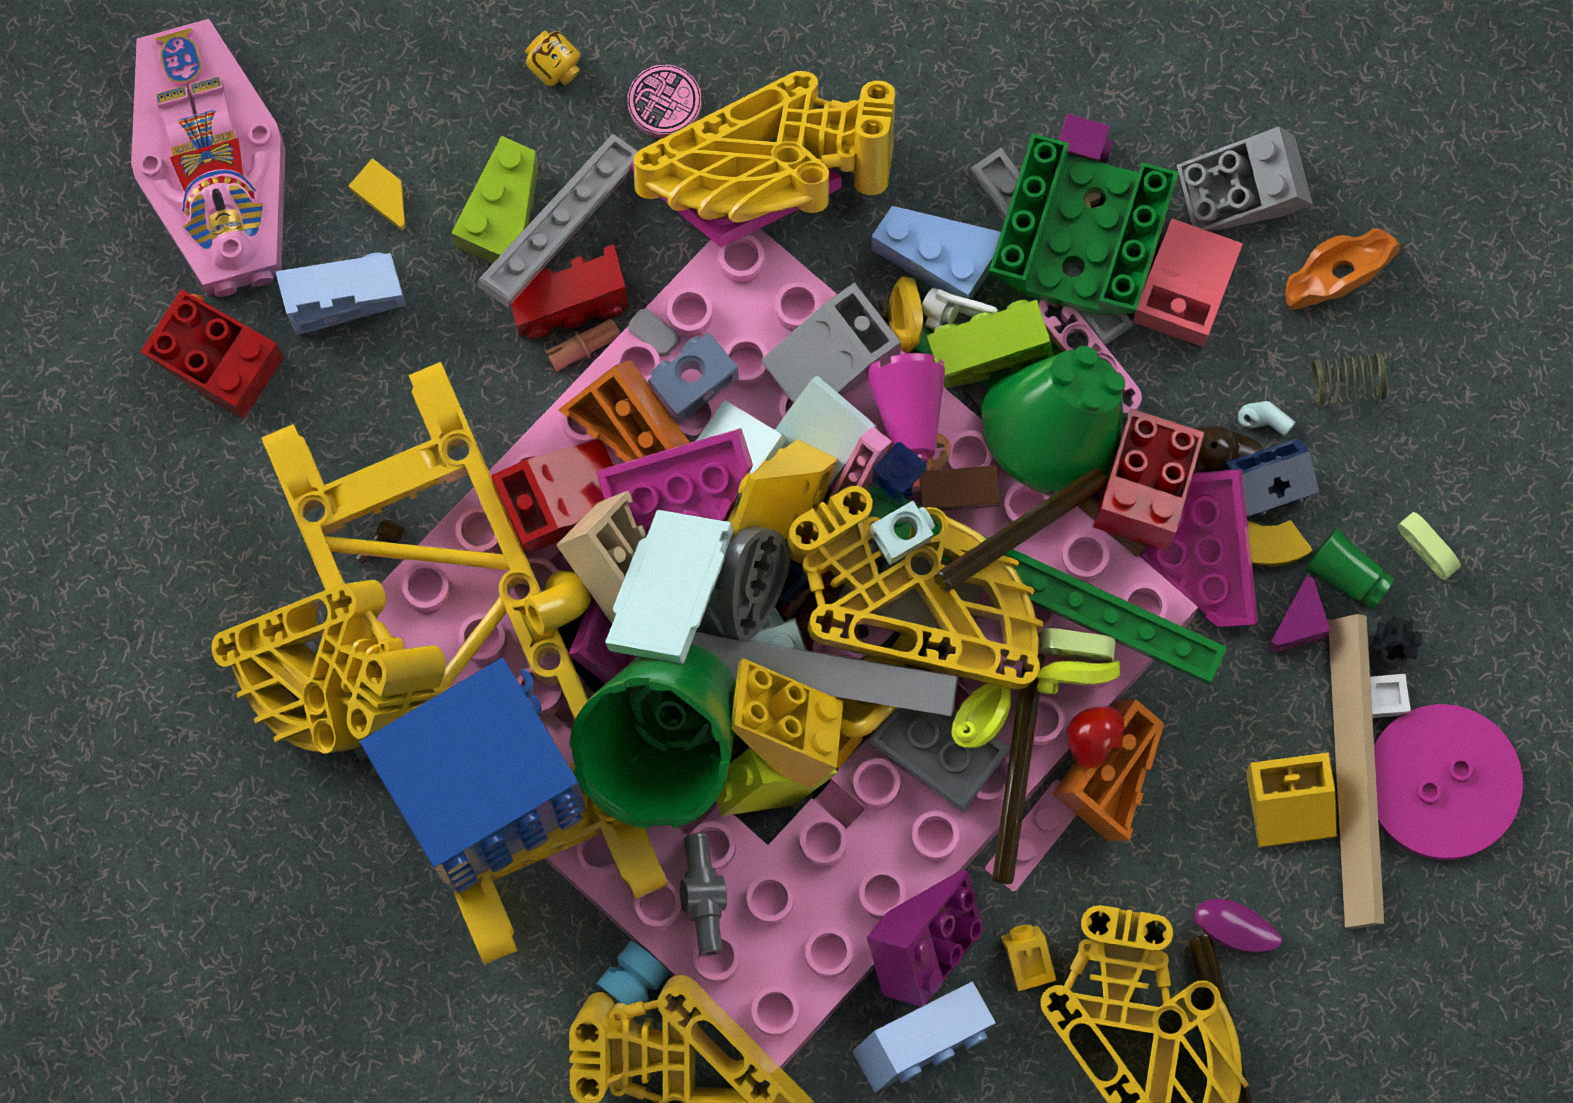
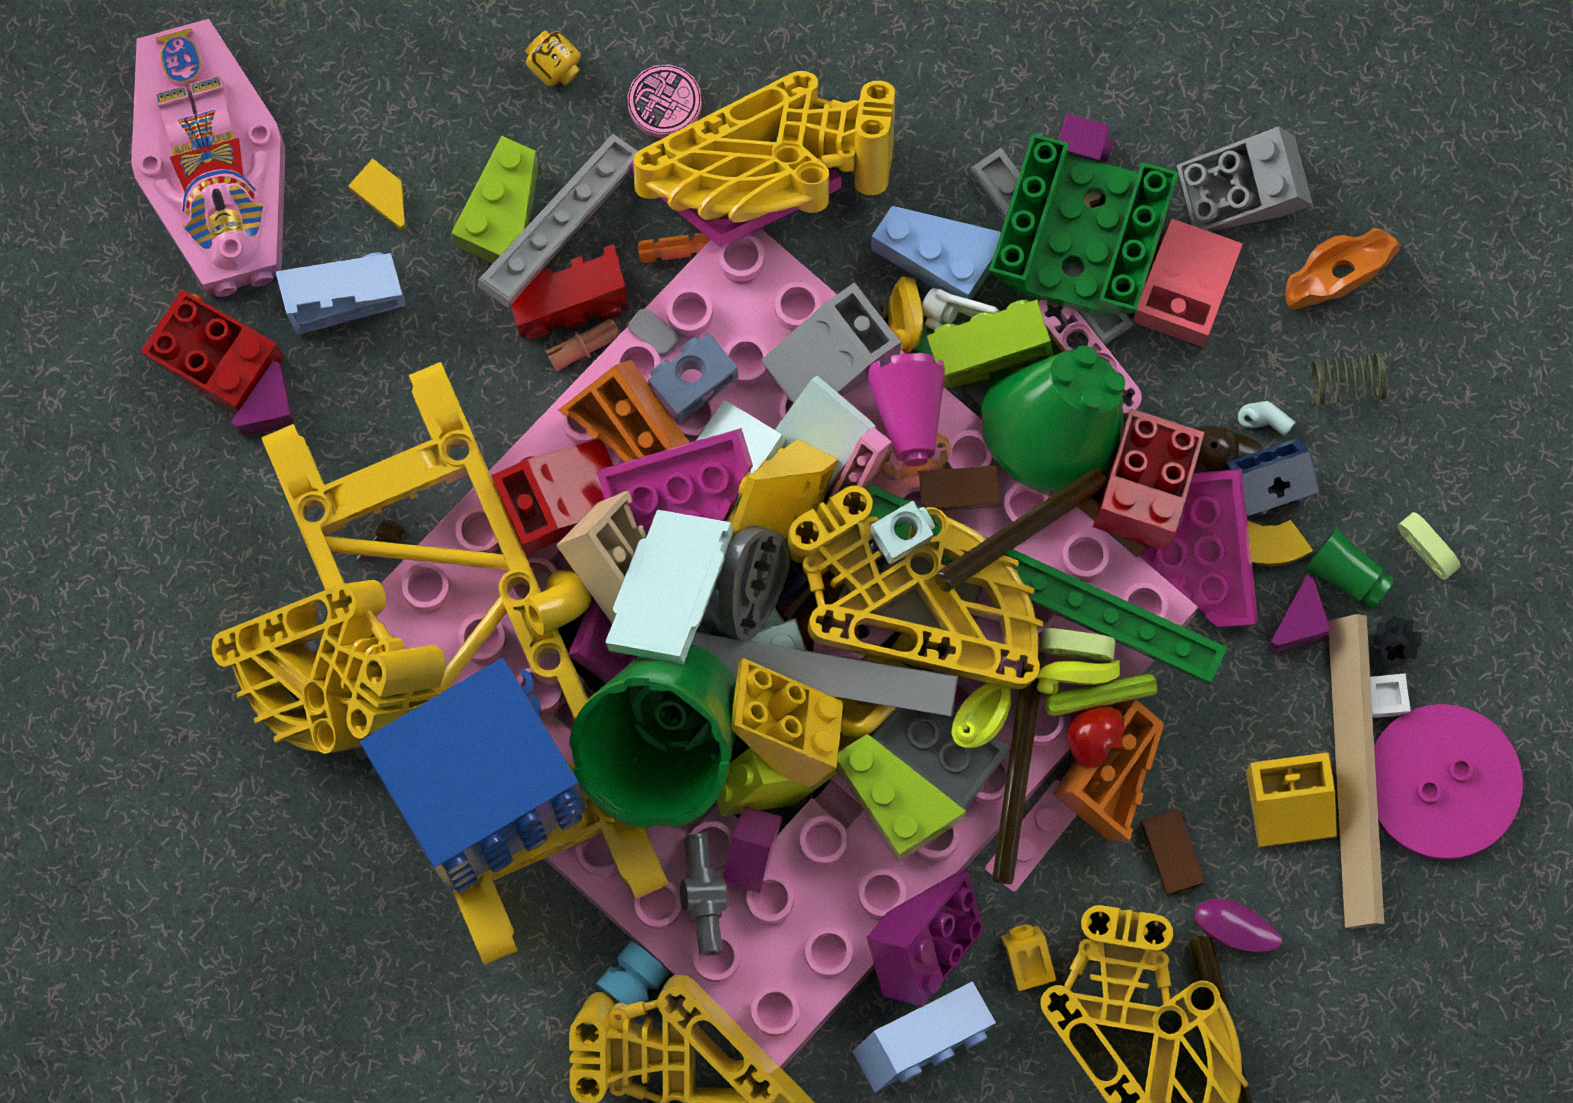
(266, 406): none -> magenta slope
(671, 247): none -> orange axle
(751, 849): none -> magenta slope
(896, 798): none -> lime wedge
(898, 472): clear blue bracket -> none
(1101, 694): none -> lime axle
(1172, 852): none -> reddish brown tile

